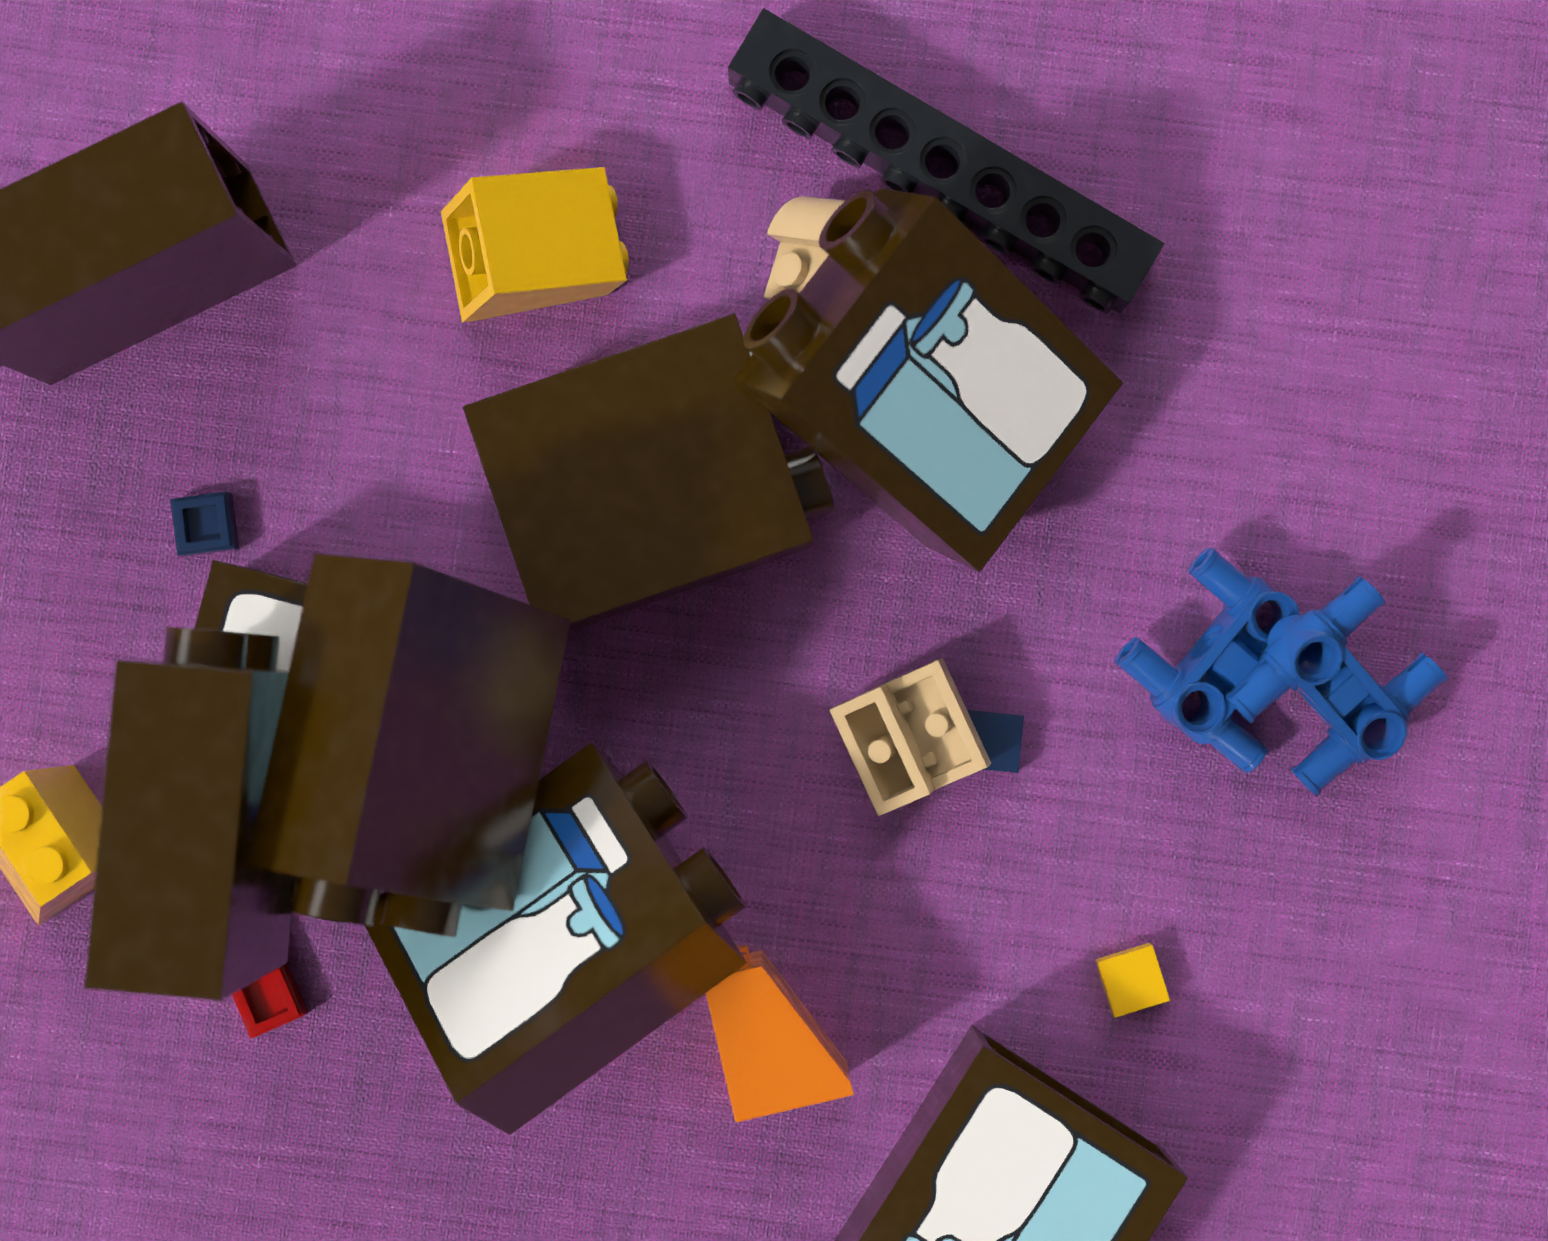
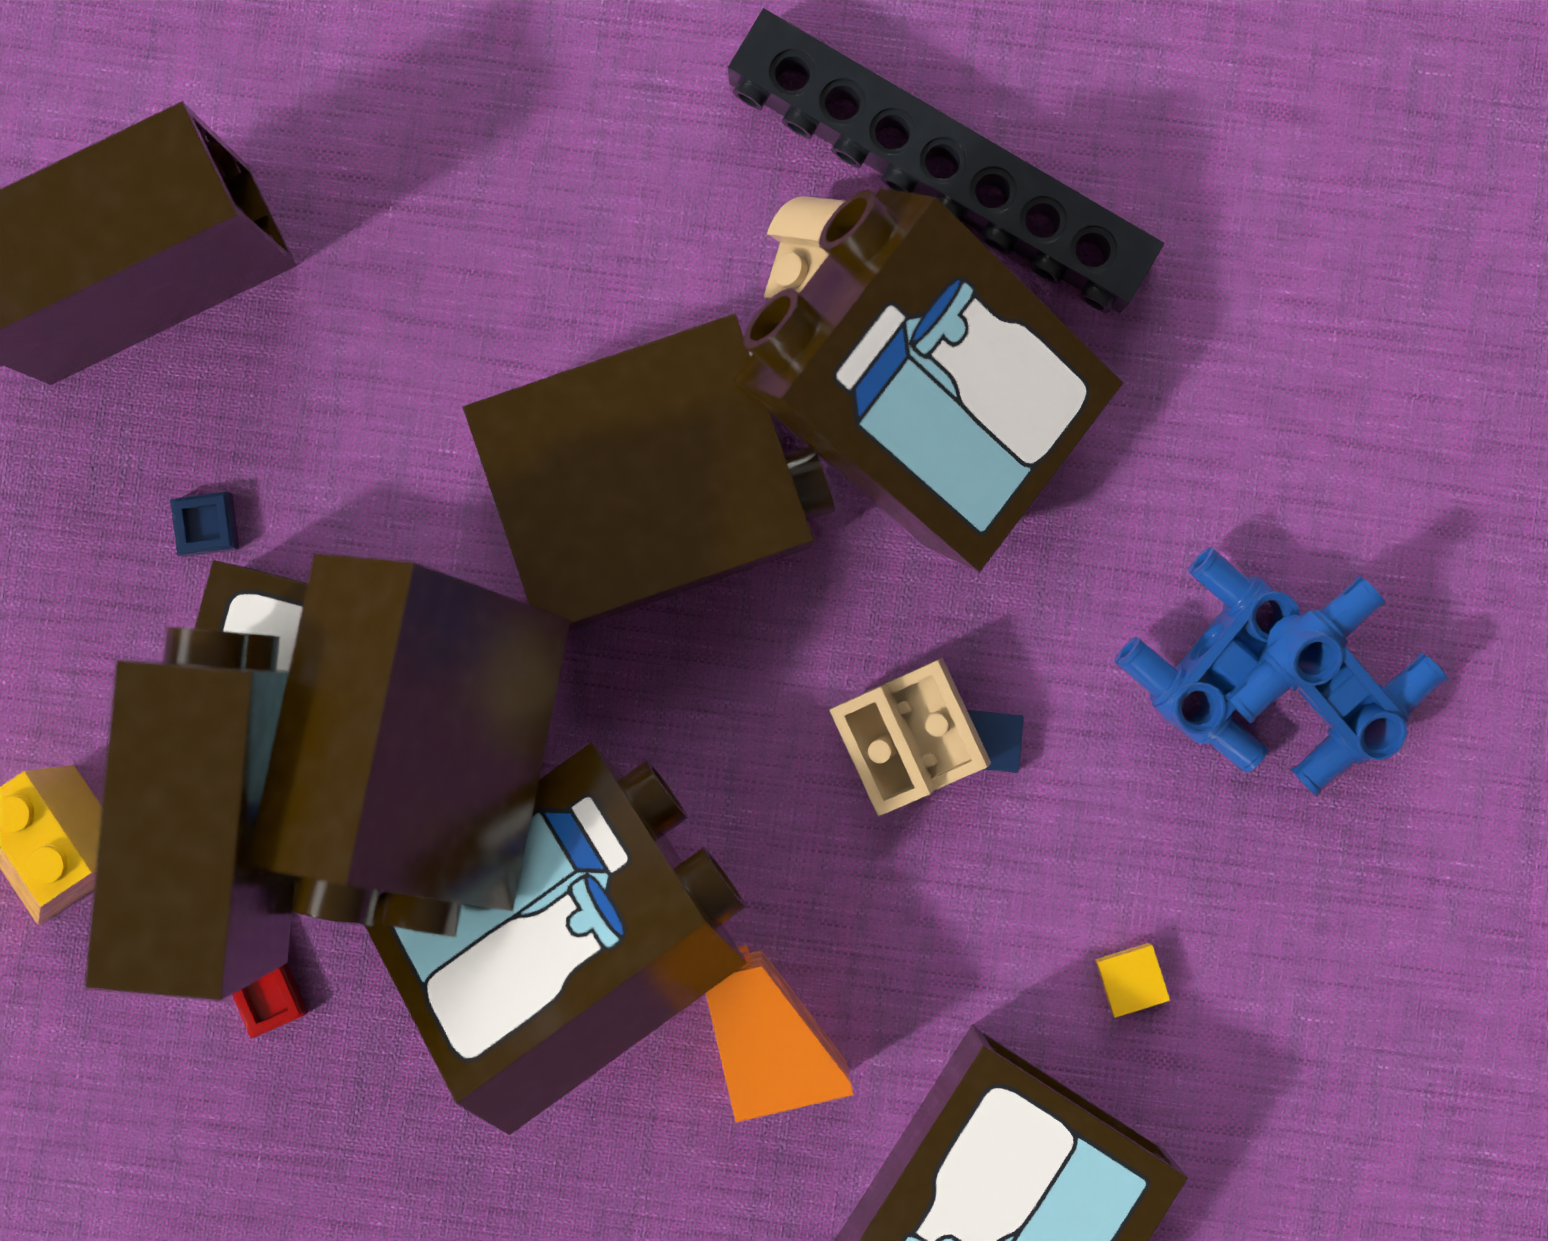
(533, 241): yellow slope -> none

